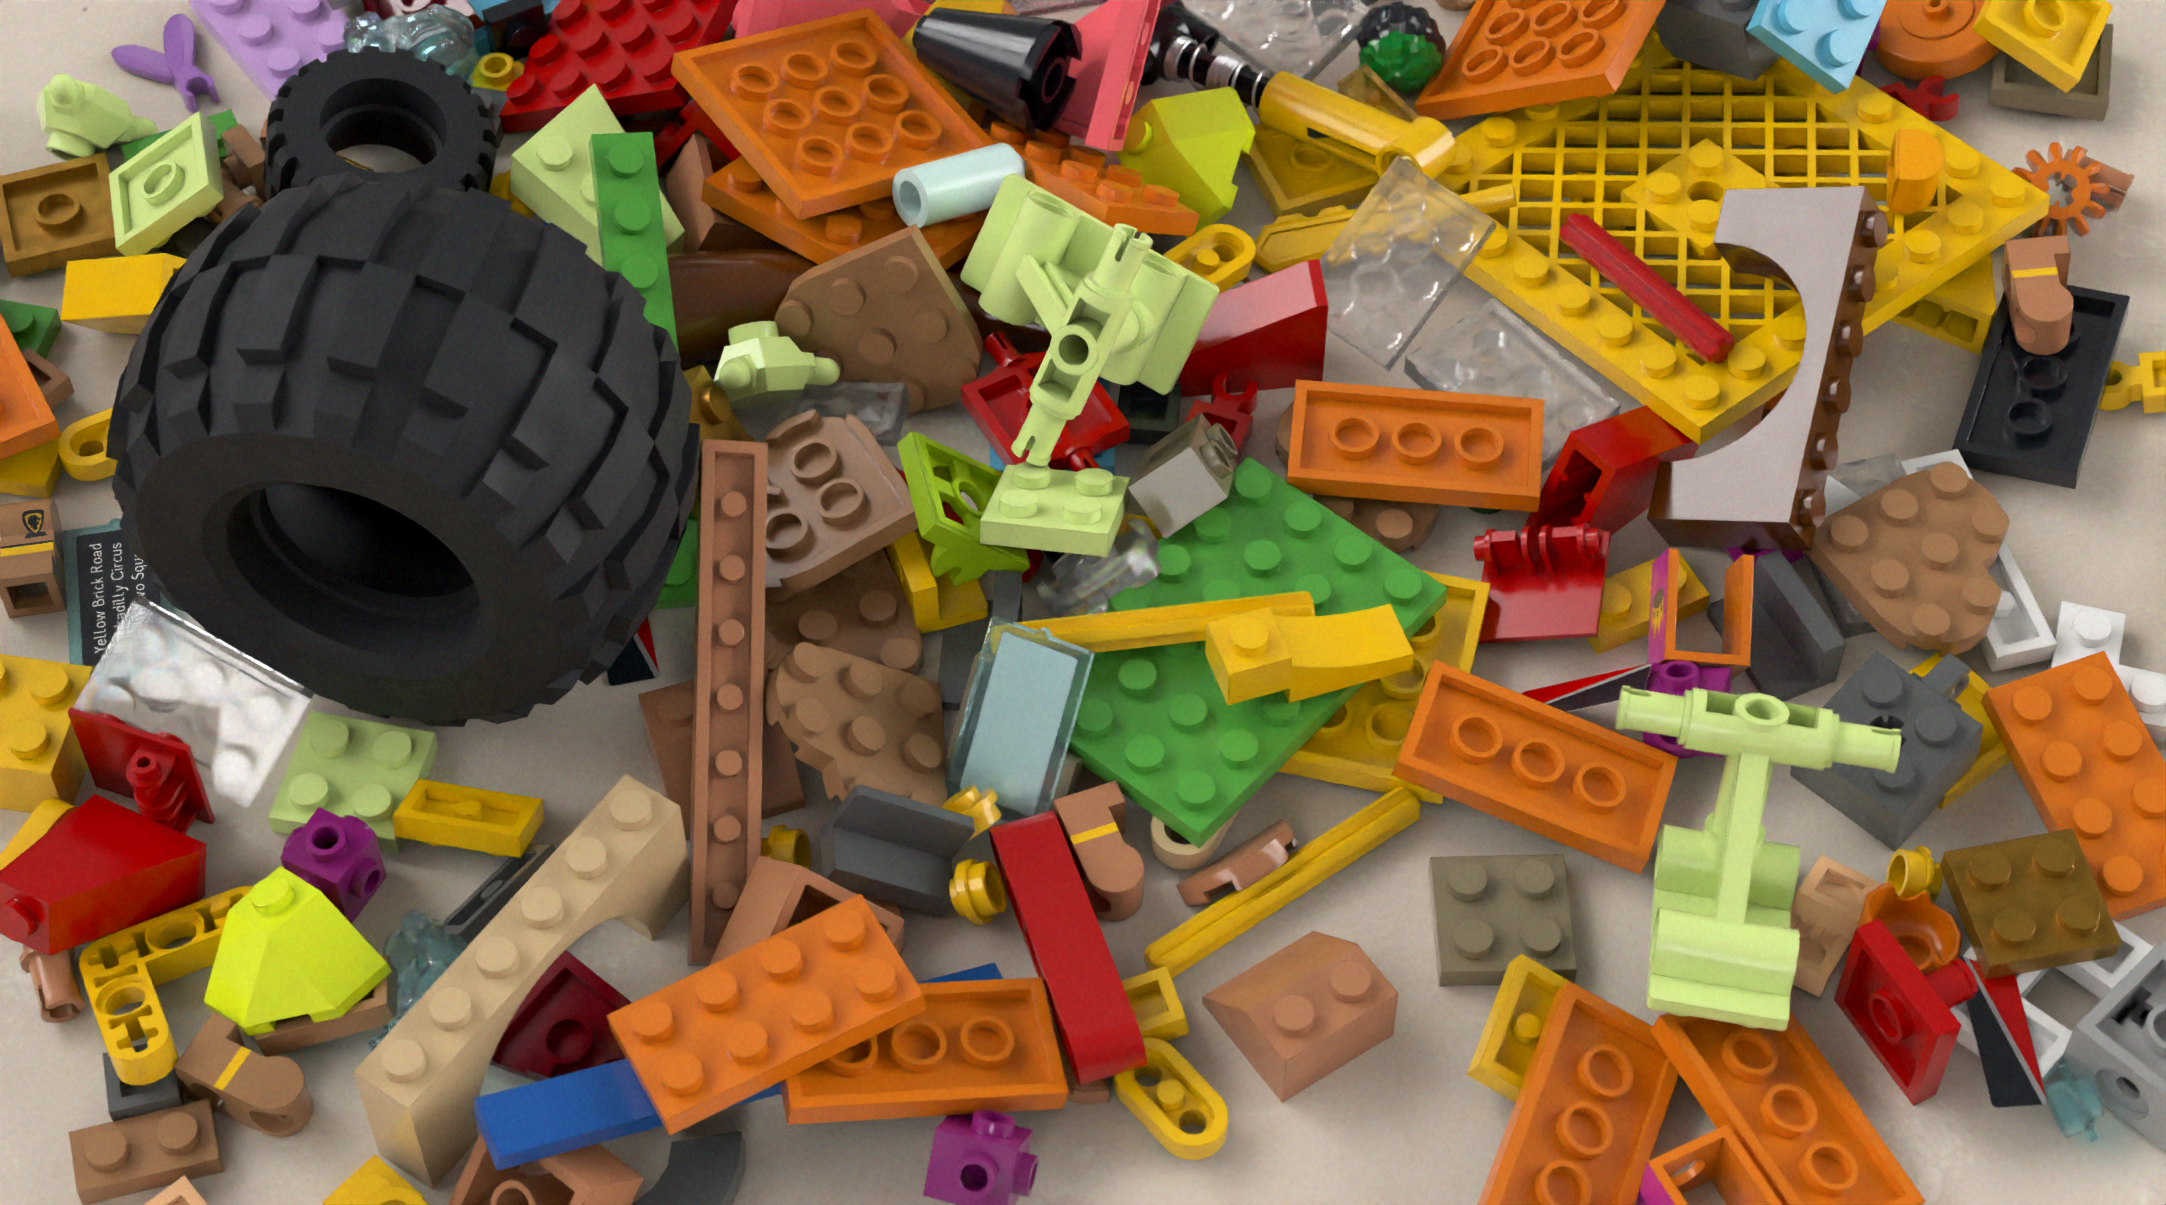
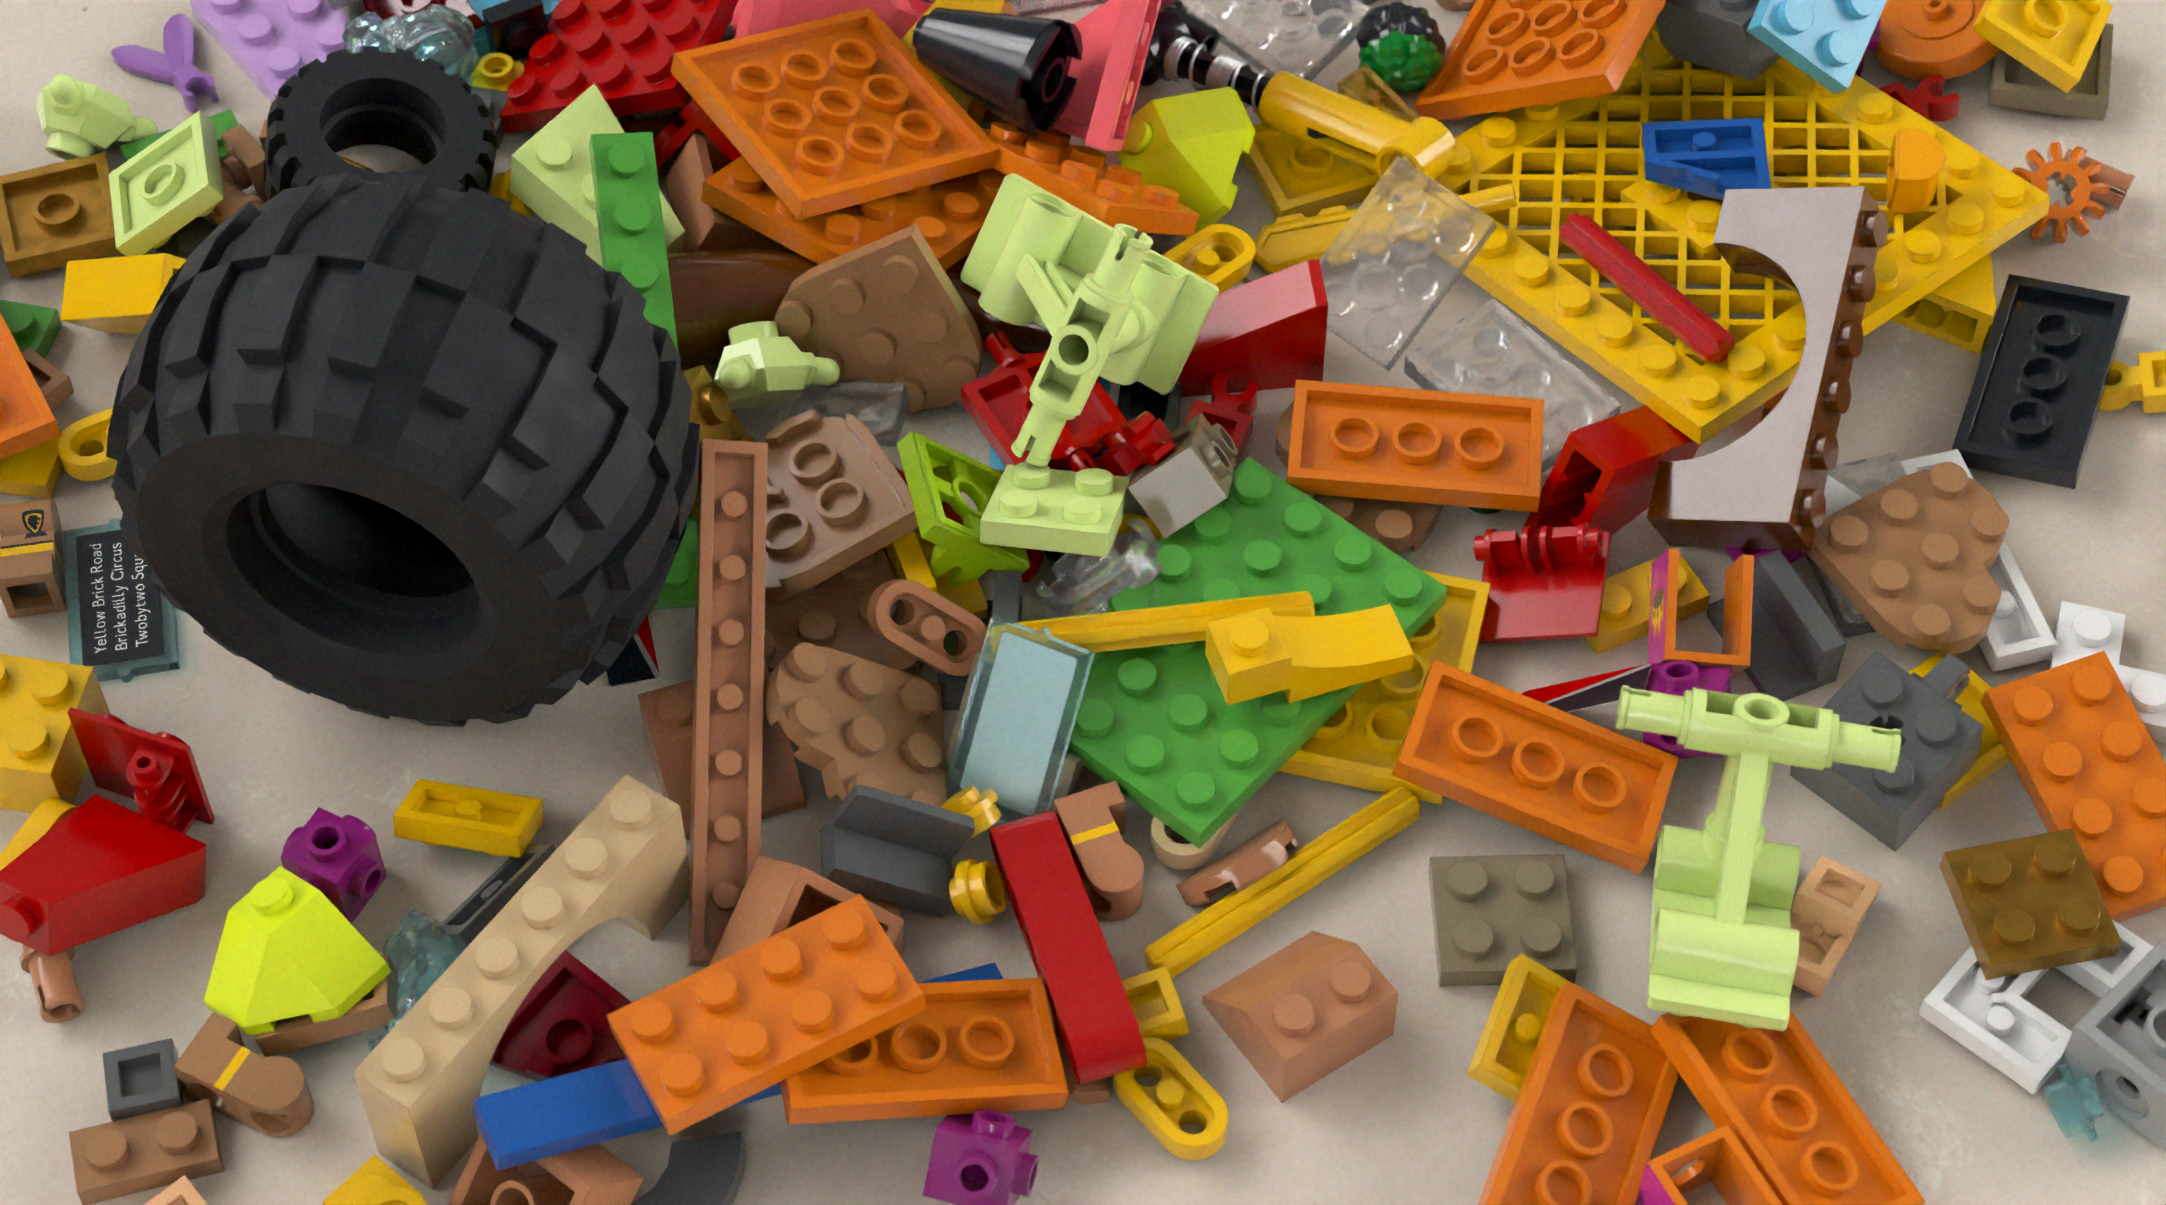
(120, 975): yellow beam -> none
(204, 691): clear plate -> none
(352, 771): yellowish green plate -> none
(787, 846): yellow plate -> none
(925, 626): none -> nougat plate
(953, 184): light aqua brick -> none
(1136, 443): none -> red plate
(1706, 155): none -> blue wing
(1901, 1010): red tile -> none
(1914, 873): yellow plate -> none
(1917, 924): orange hair -> none
(2004, 1041): sticker -> none
(2036, 292): nougat leg -> none

